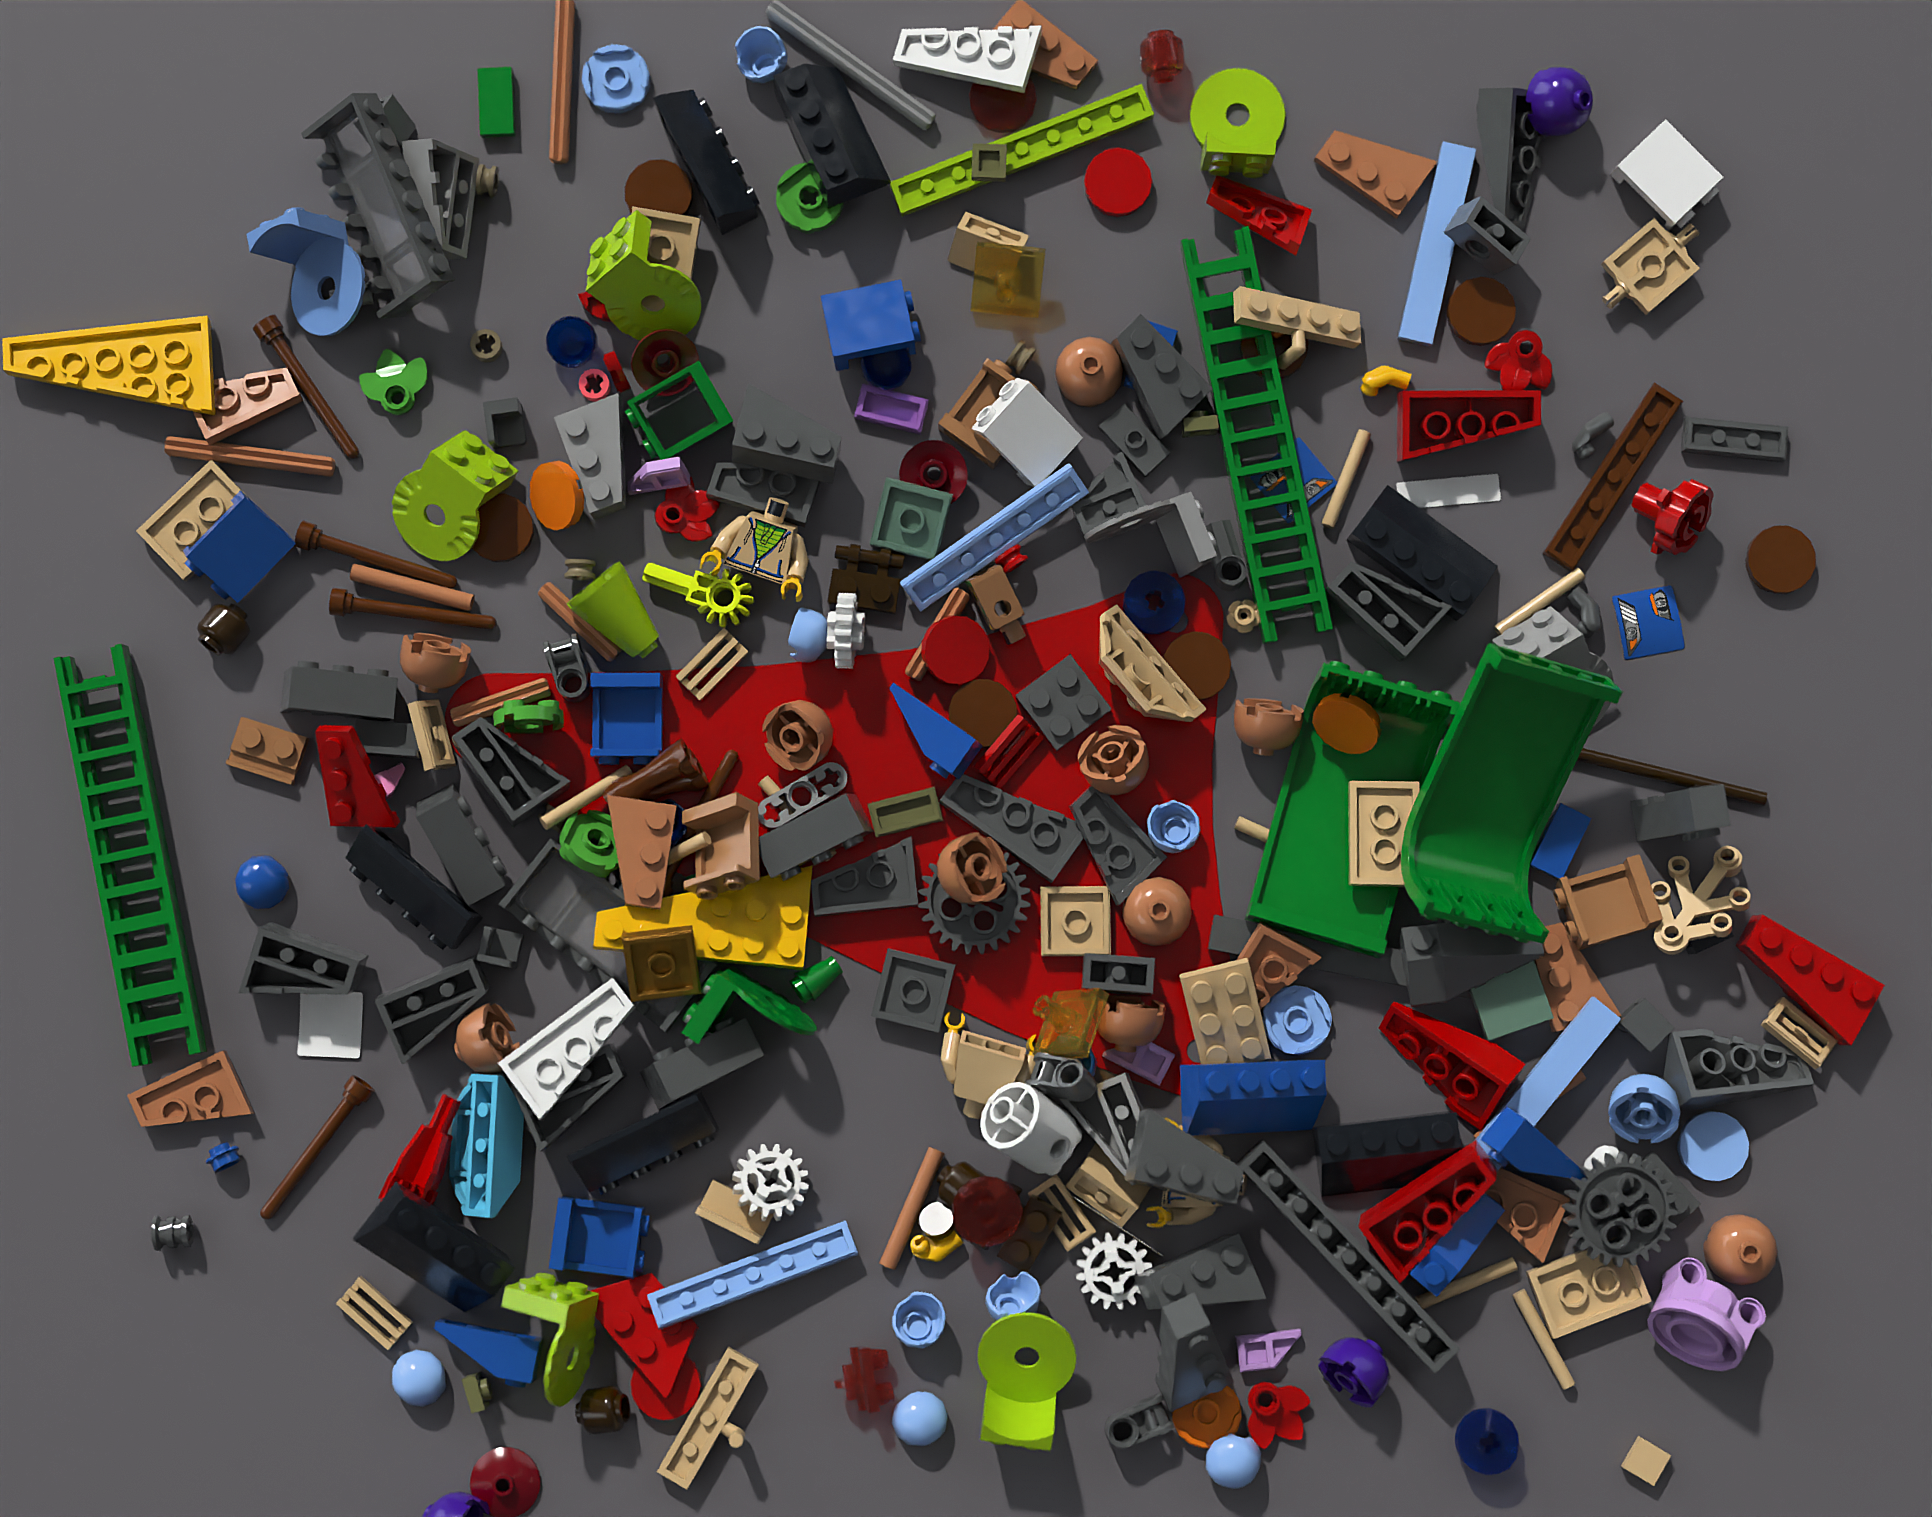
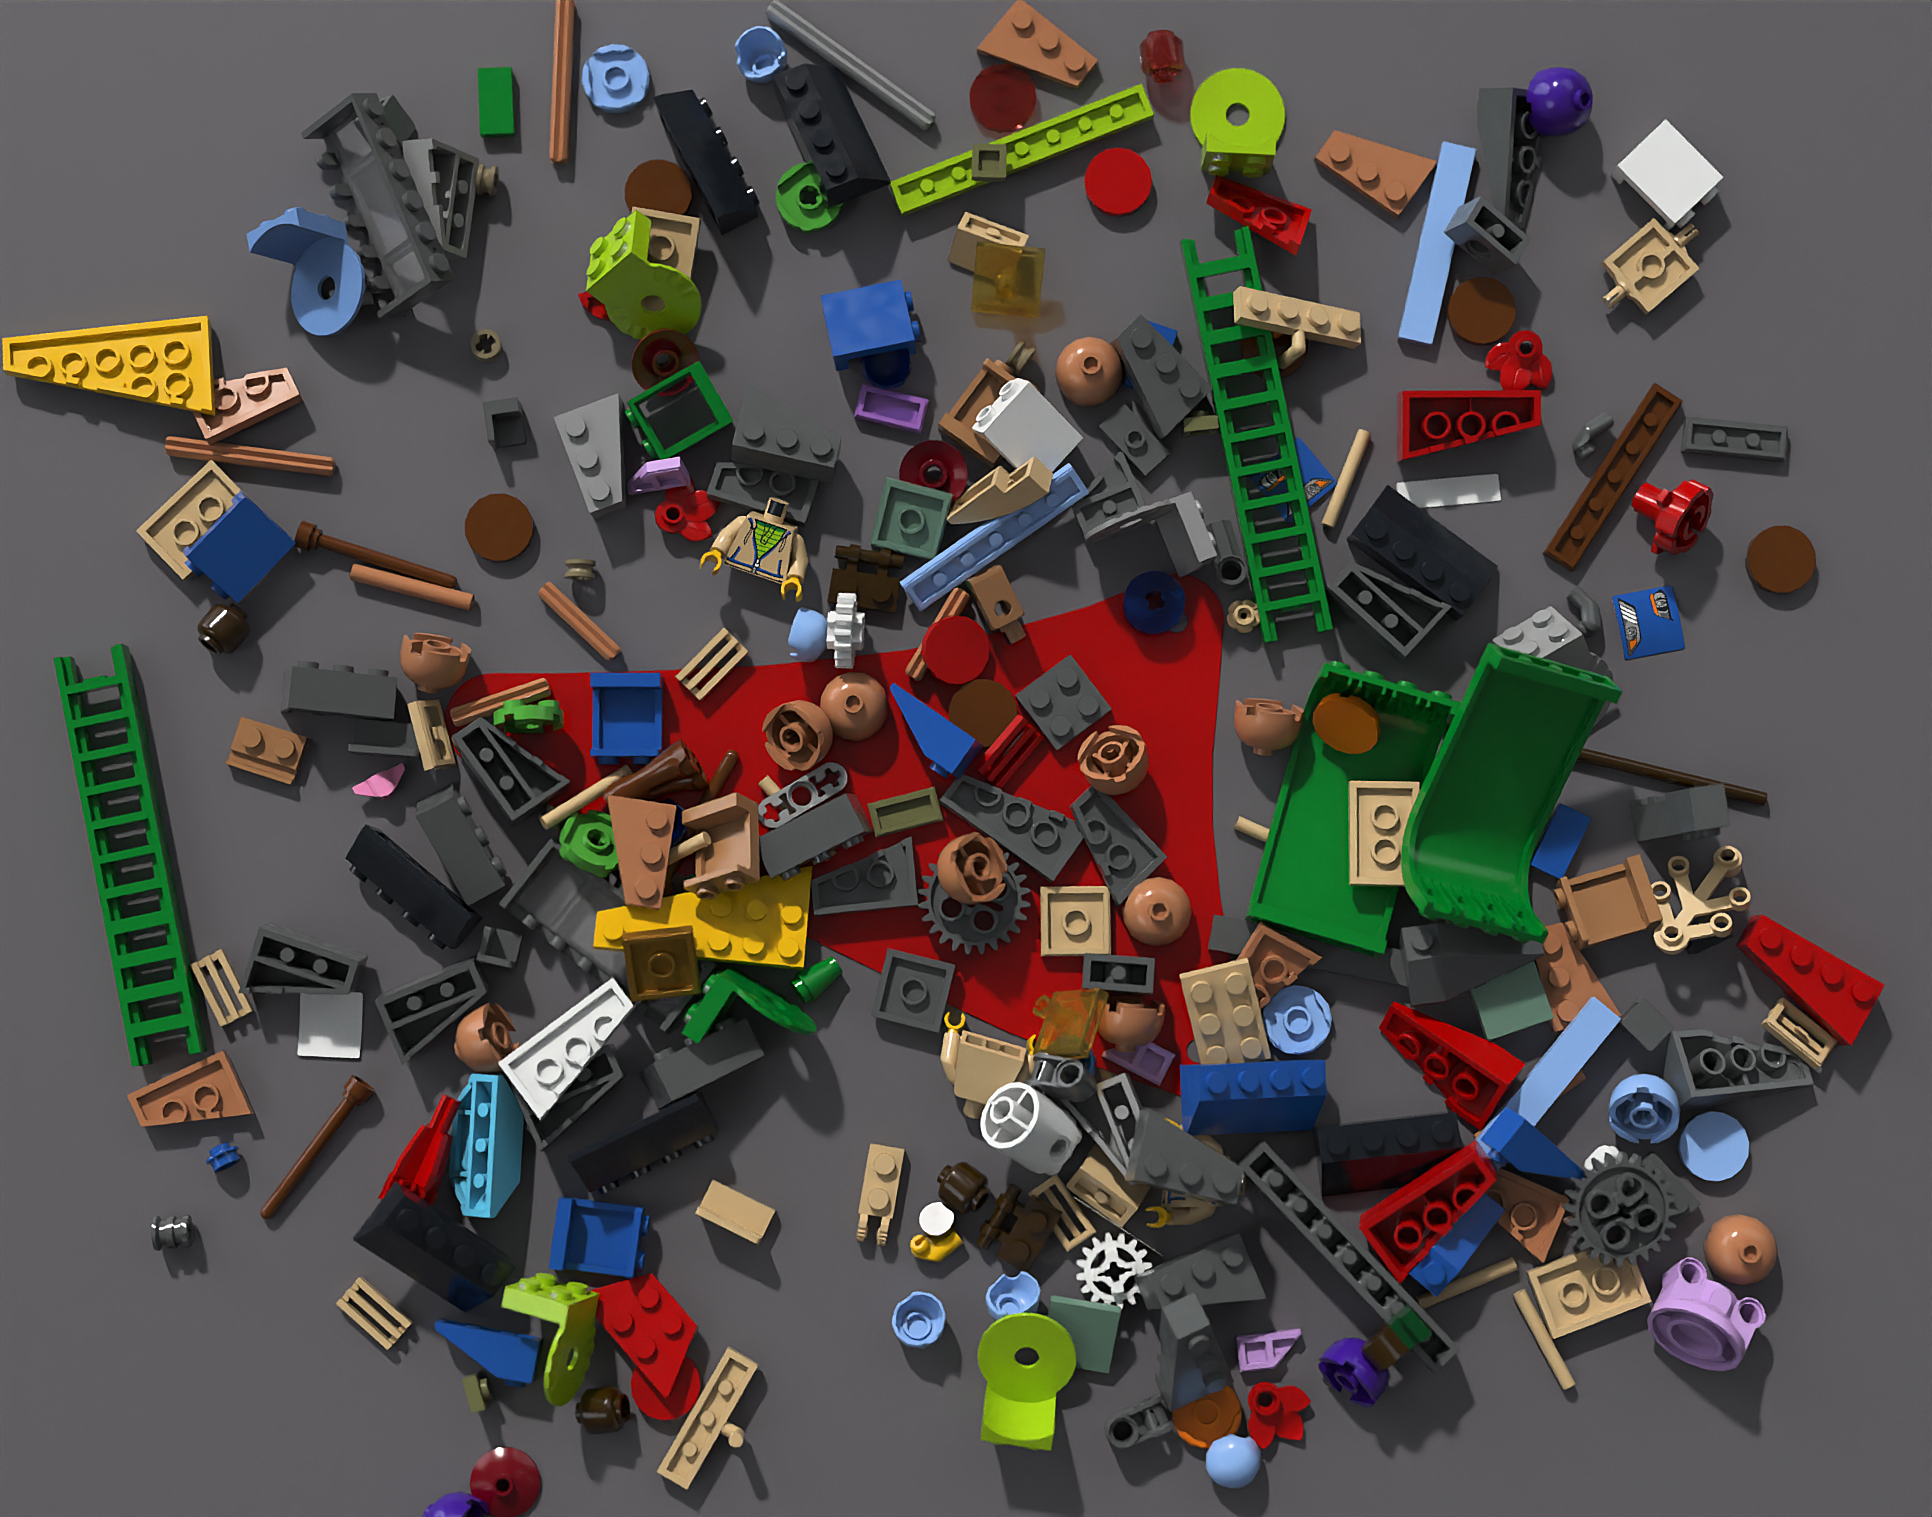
(208, 962): none -> tan tile
(262, 882): blue hair -> none
(271, 332): reddish brown piece -> none
(345, 603): reddish brown piece -> none
(348, 782): red wing -> none
(392, 378): bright green plate -> none
(418, 1378): light blue hair -> none
(458, 480): lime piece -> none
(556, 495): orange tile -> none
(568, 661): dark grey piece -> none
(571, 341): clear blue hair -> none
(584, 385): coral bush -> none
(616, 371): red tile -> none
(617, 611): lime cone -> none
(703, 590): neon yellow gear -> none
(752, 1274): light blue tile -> none
(780, 1190): white gear -> none
(855, 706): none -> nougat cylinder
(860, 1379): clear red hips -> none
(880, 1189): none -> tan hinge
(911, 1208): nougat piece -> none
(919, 1419): light blue hair -> none
(979, 56): white wing -> none
(987, 1211): clear red tile -> none
(1002, 493): none -> tan slope
(1011, 559): red bush -> none
(1091, 1327): none -> sand green tile
(1142, 671): tan wedge -> none
(1173, 826): light blue hair -> none
(1200, 663): reddish brown tile -> none
(1382, 376): yellow arm -> none
(1395, 1338): none -> leg
(1494, 1457): clear blue piece -> none
(1541, 601): tan bar -> none
(1646, 1460): tan tile -> none

